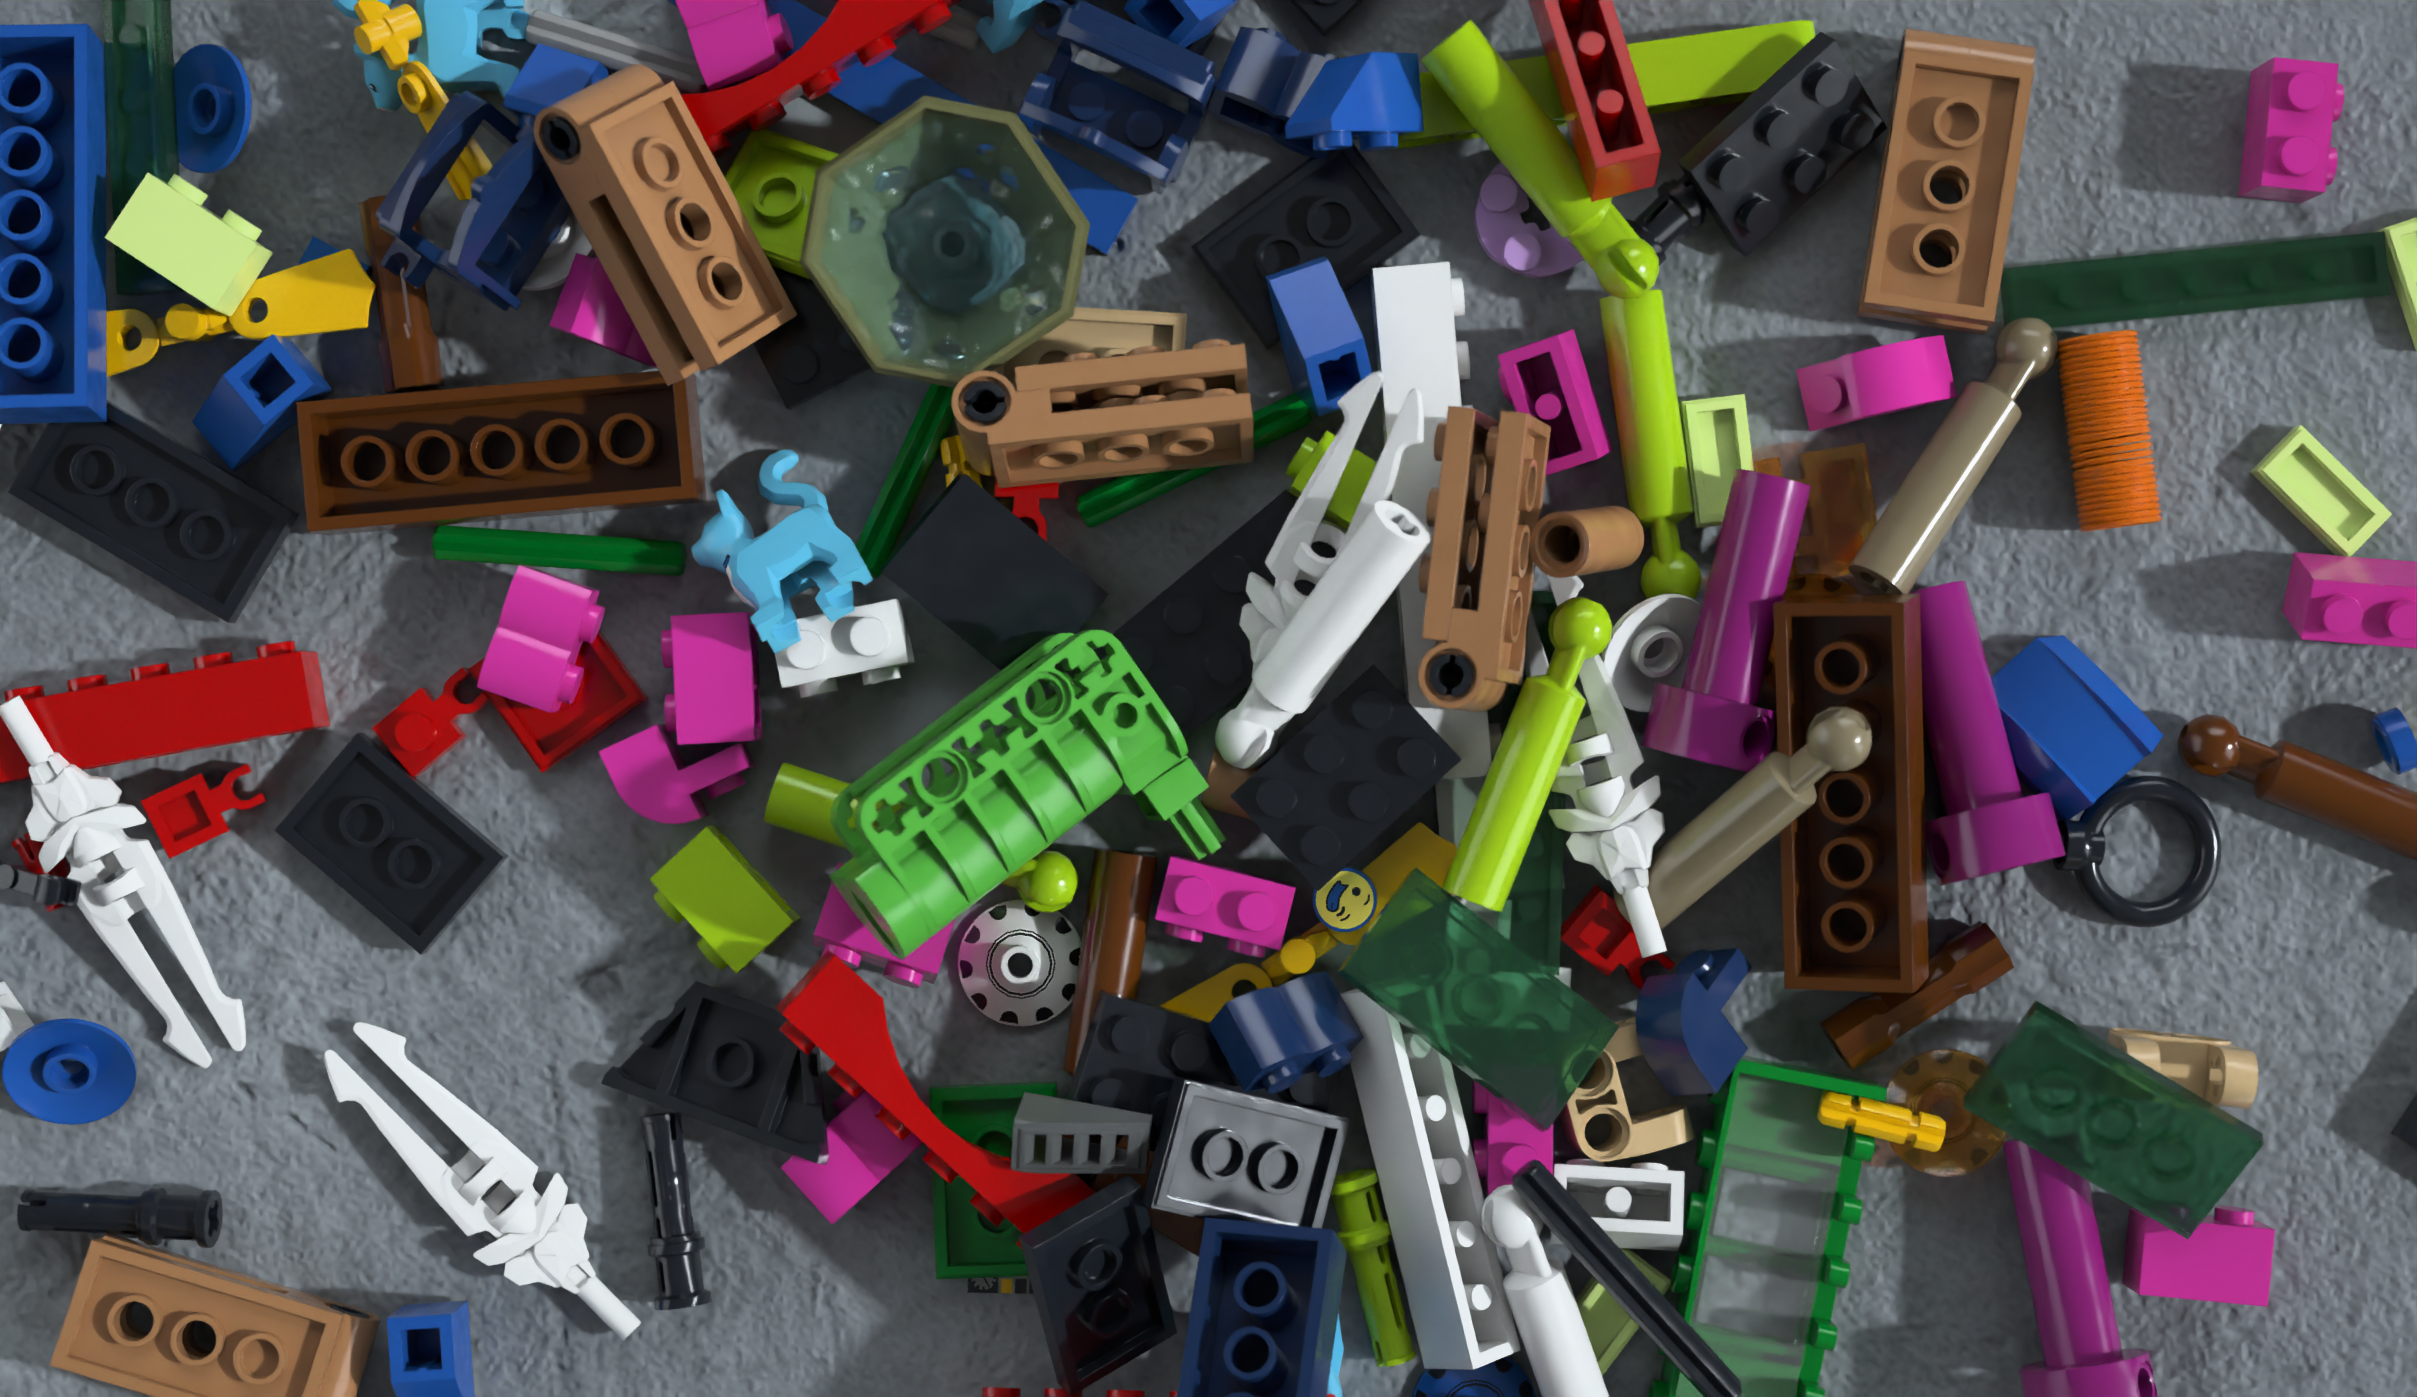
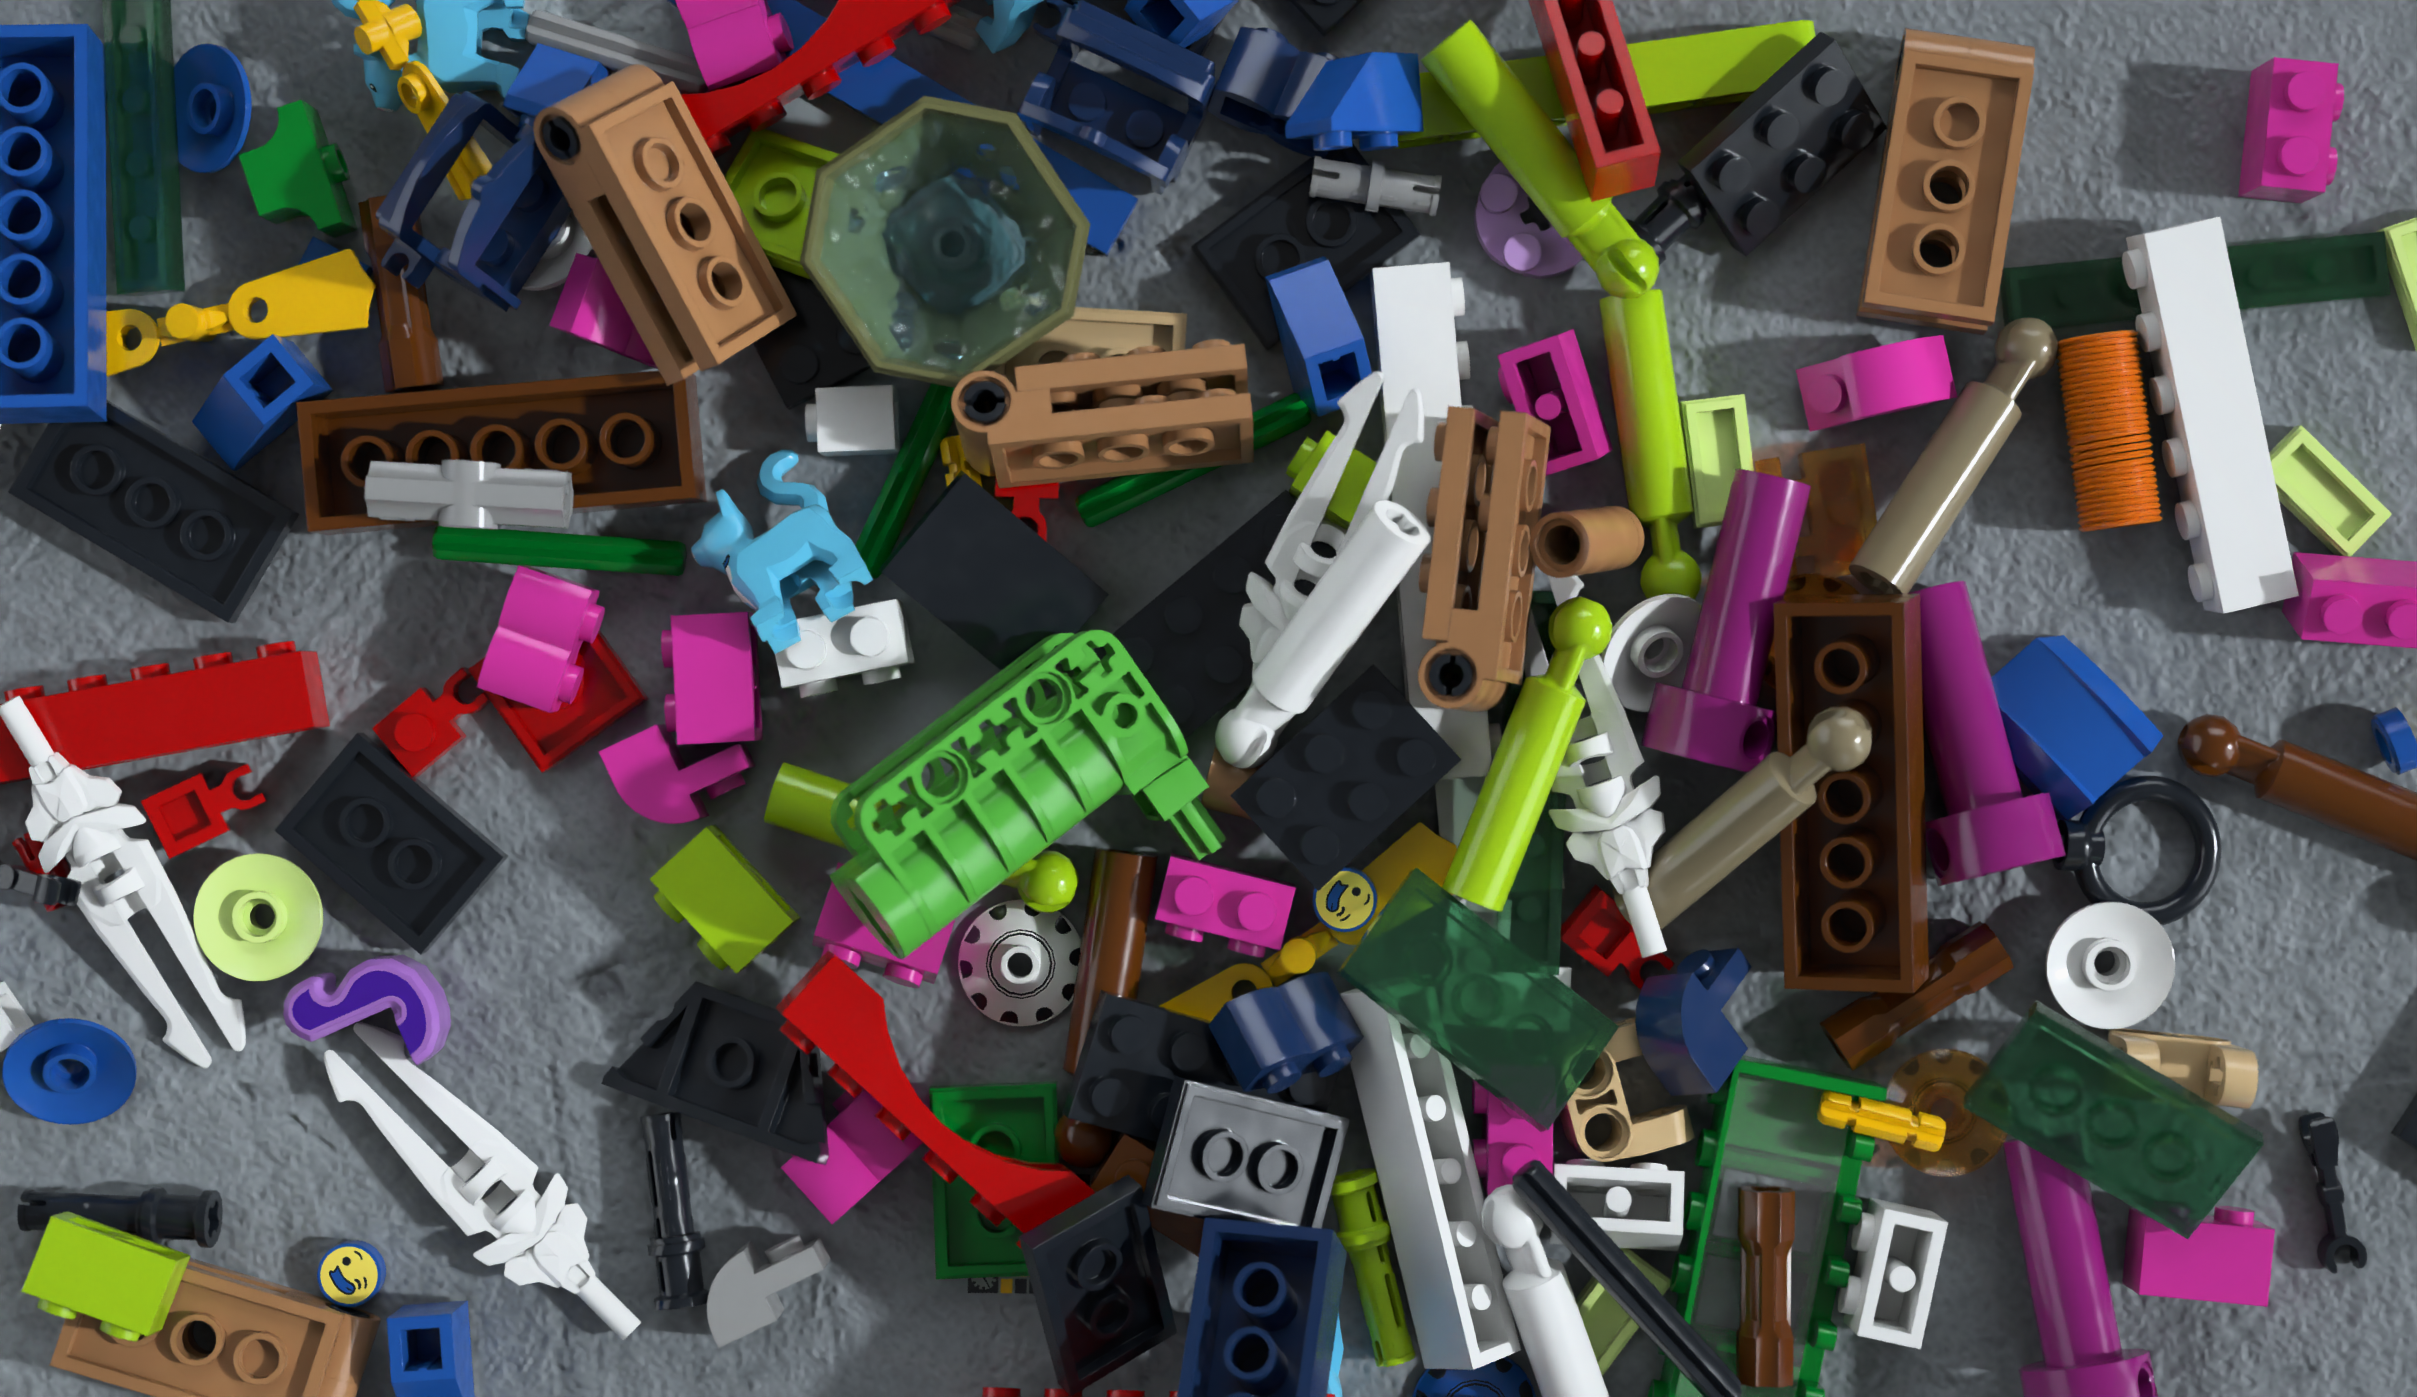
(105, 1276): none -> lime brick
(190, 244): yellowish green brick -> none
(228, 924): none -> yellowish green dish
(300, 173): none -> green brick
(351, 1273): none -> tile
(383, 982): none -> medium lavender animal
(469, 494): none -> light grey piece
(746, 1289): none -> light grey brick
(854, 420): none -> white brick
(1058, 1117): dark grey slope -> none
(1375, 186): none -> light grey pin
(1764, 1328): none -> reddish brown axle
(1893, 1272): none -> white brick
(2140, 972): none -> white dish
(2210, 416): none -> white brick
(2322, 1143): none -> black piece

